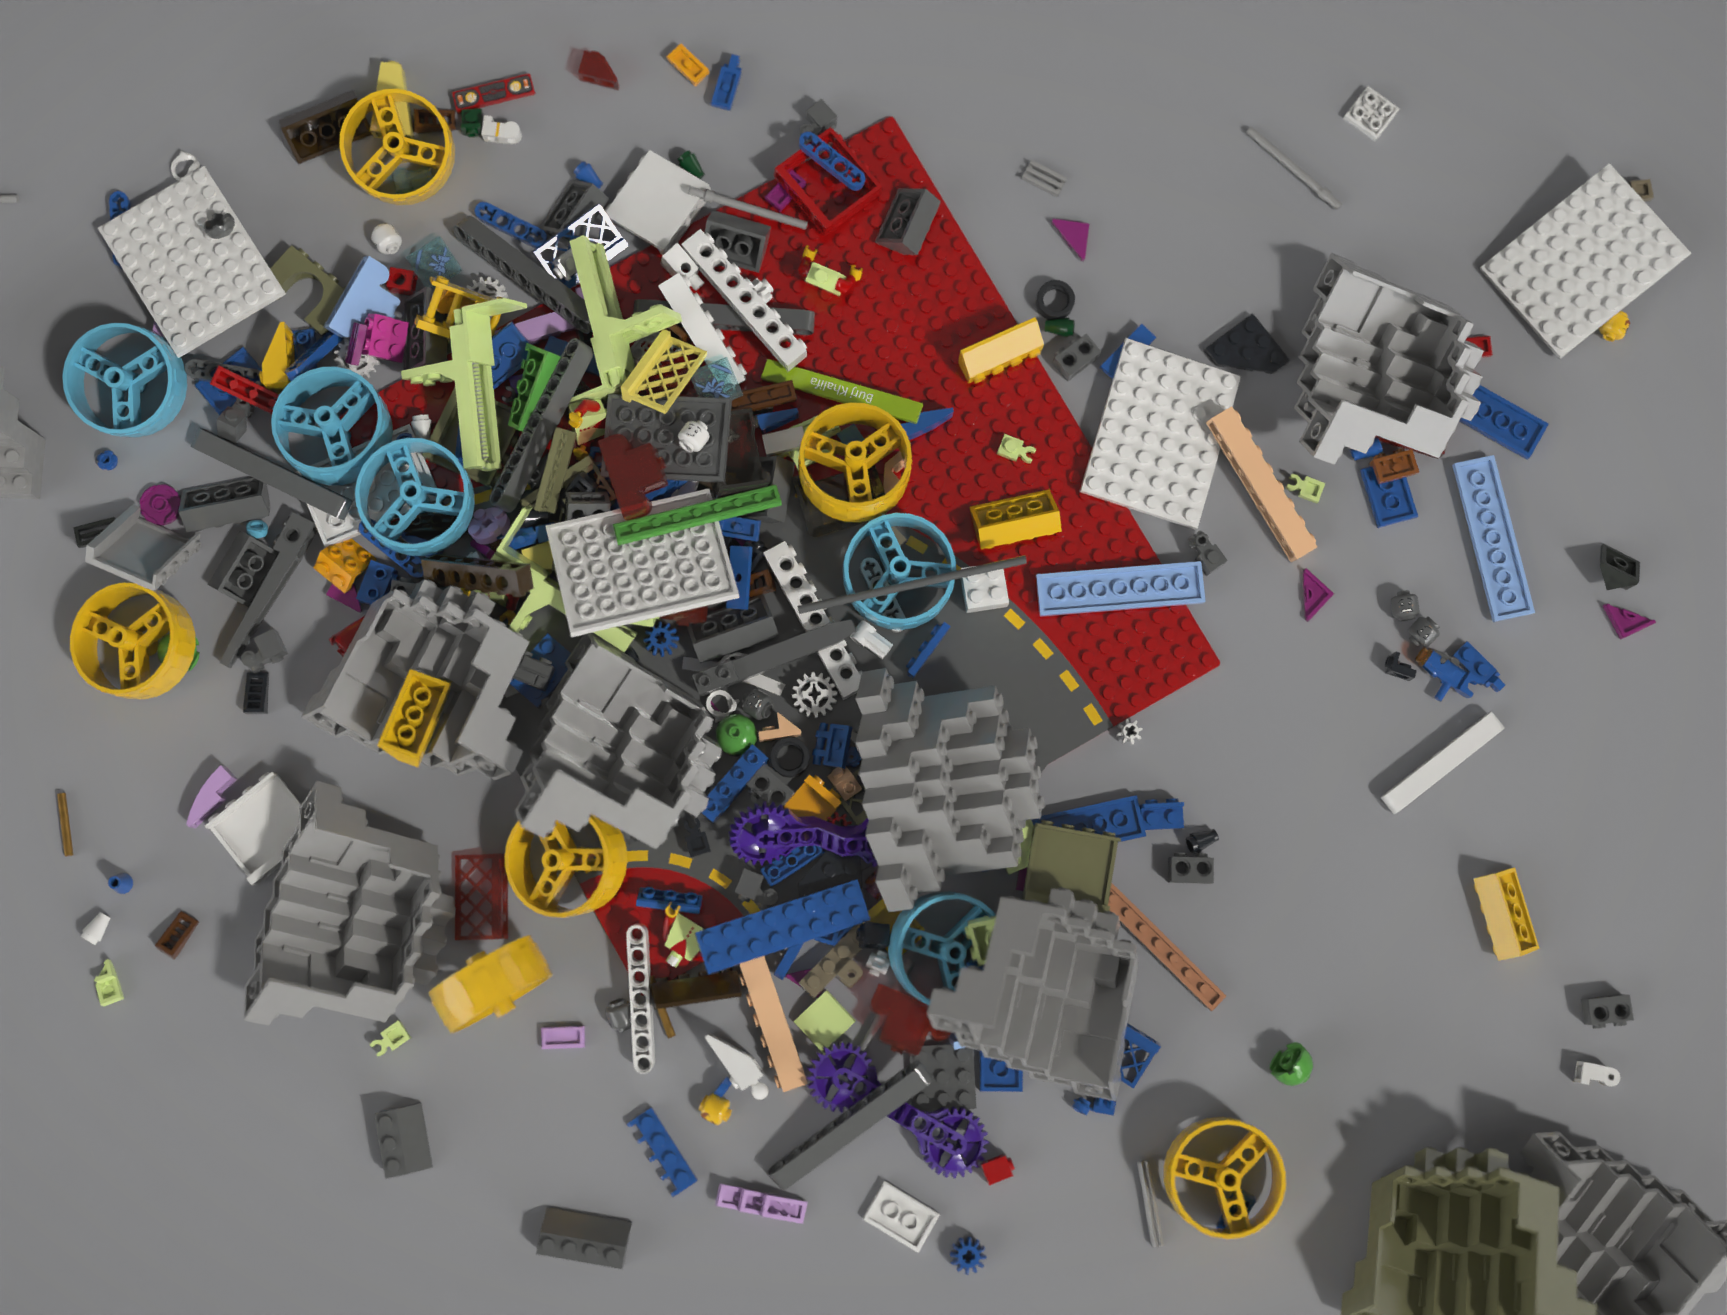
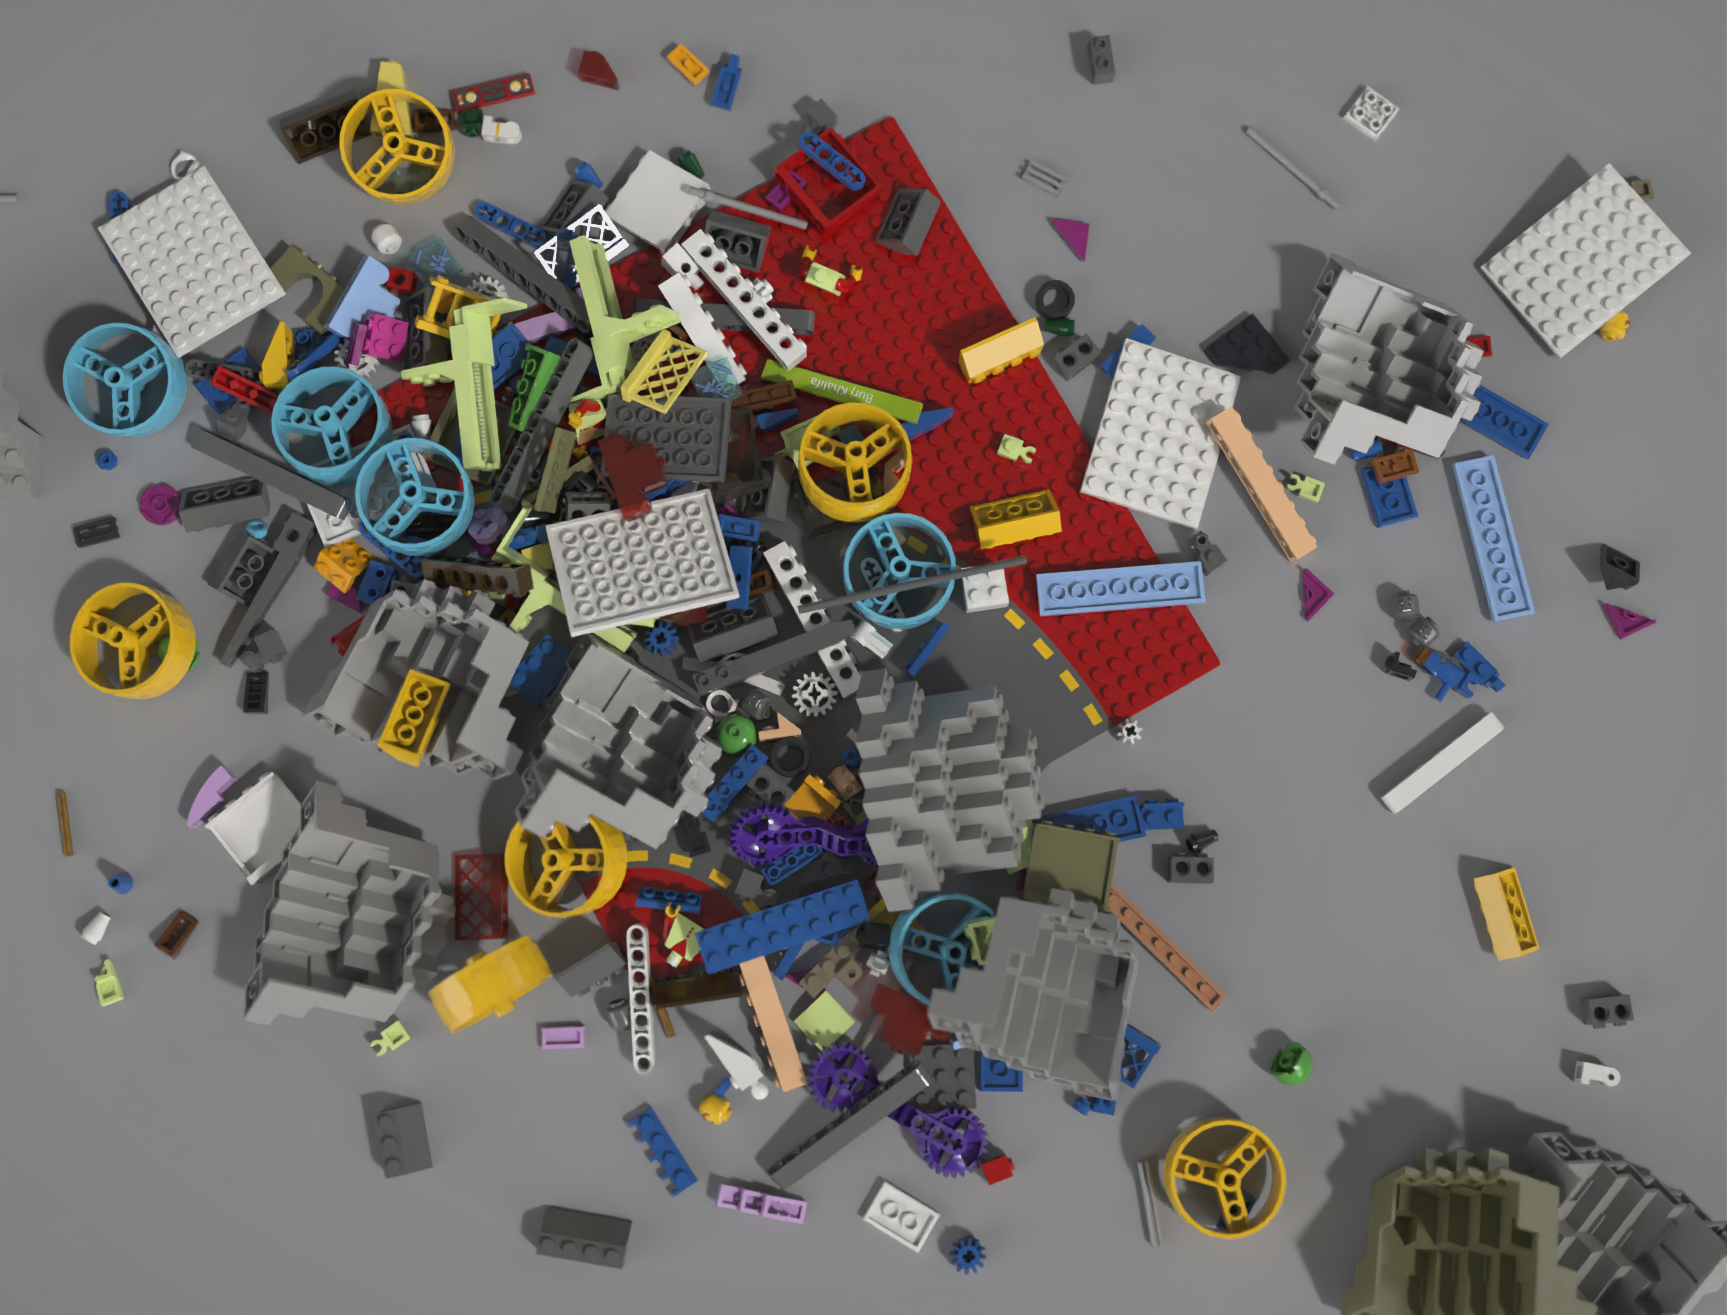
(140, 550): light grey panel -> none
(219, 225): dark grey hair -> none
(534, 672): dark grey brick -> none
(565, 265): white bracket -> none
(593, 969): none -> dark grey slope
(693, 436): white head -> none
(697, 514): bright green tile -> none
(783, 441): white tile -> none
(837, 745): blue plate -> none
(1101, 59): none -> dark grey brick

